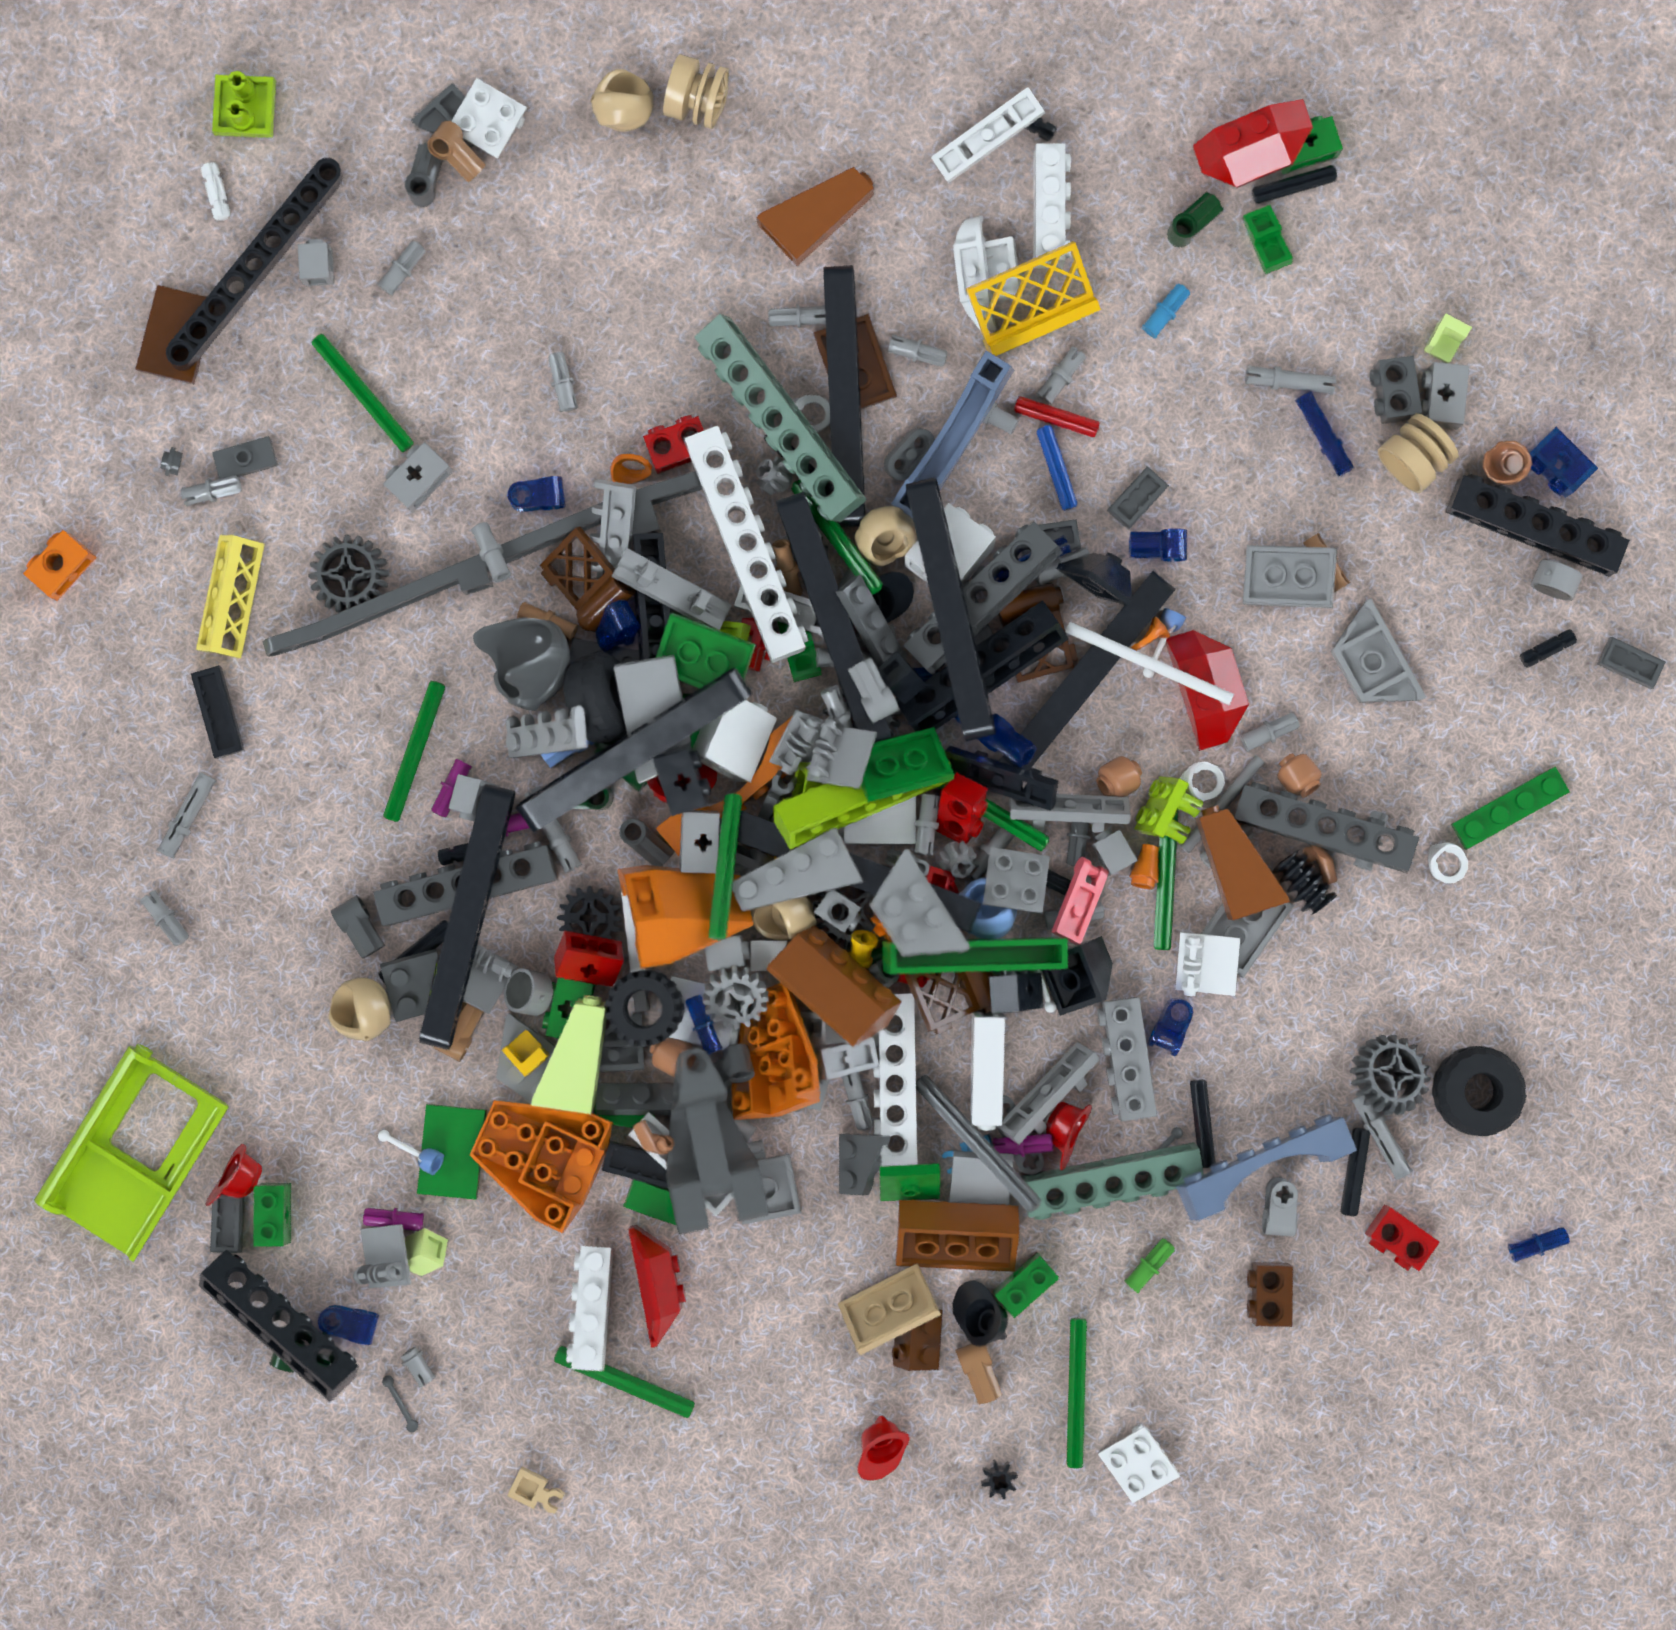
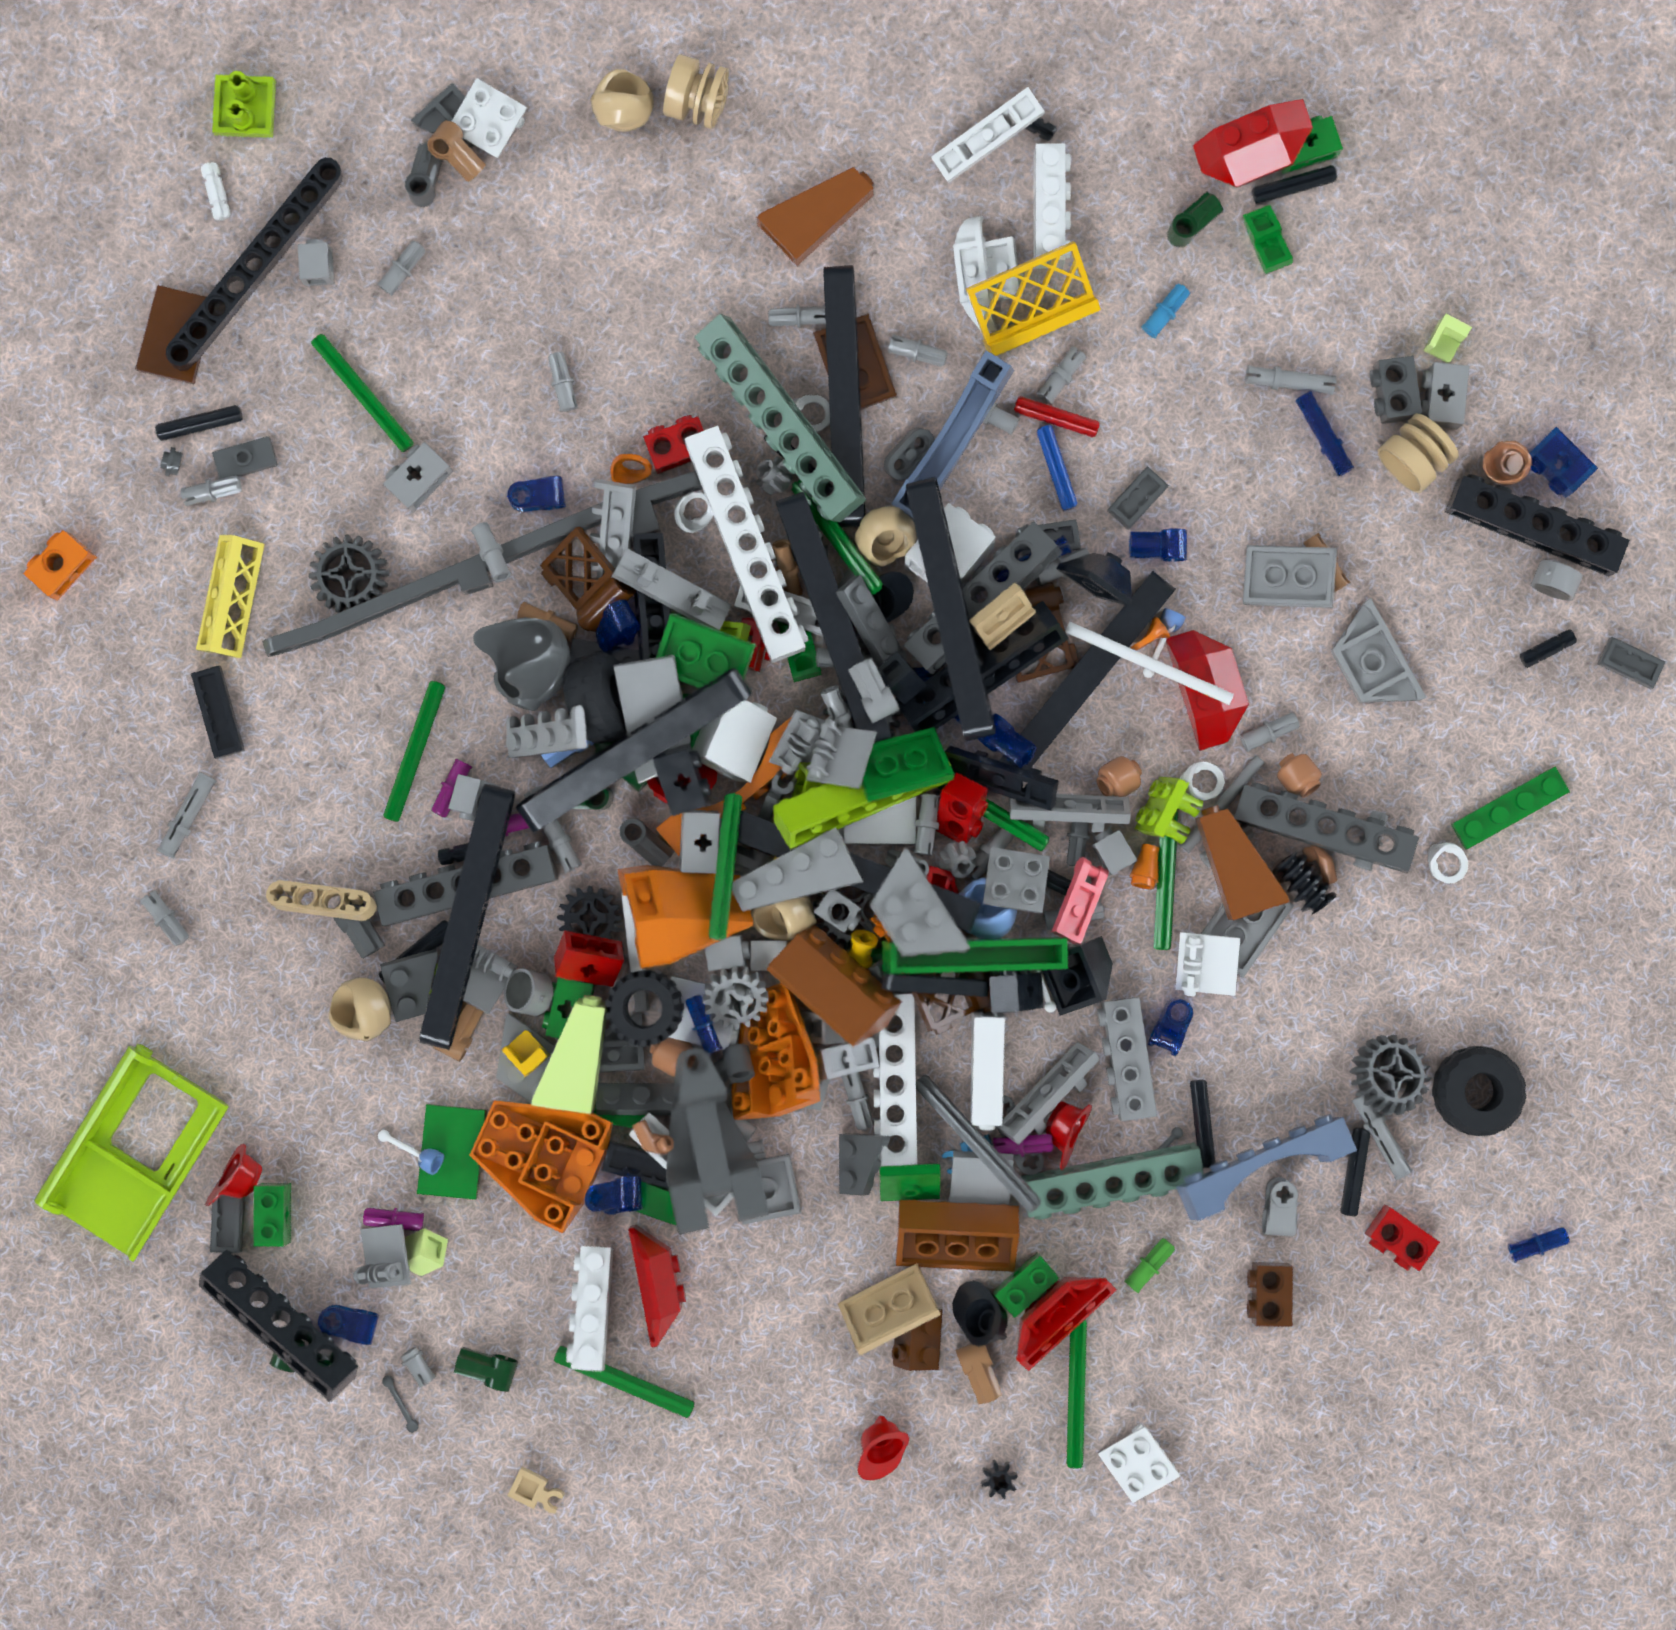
(198, 422): none -> black axle
(322, 895): none -> tan beam
(492, 1370): none -> dark green piece
(615, 1196): none -> clear blue piece
(697, 523): none -> white piece
(935, 984): none -> black beam
(1002, 616): none -> tan plate
(1057, 1315): none -> red wedge

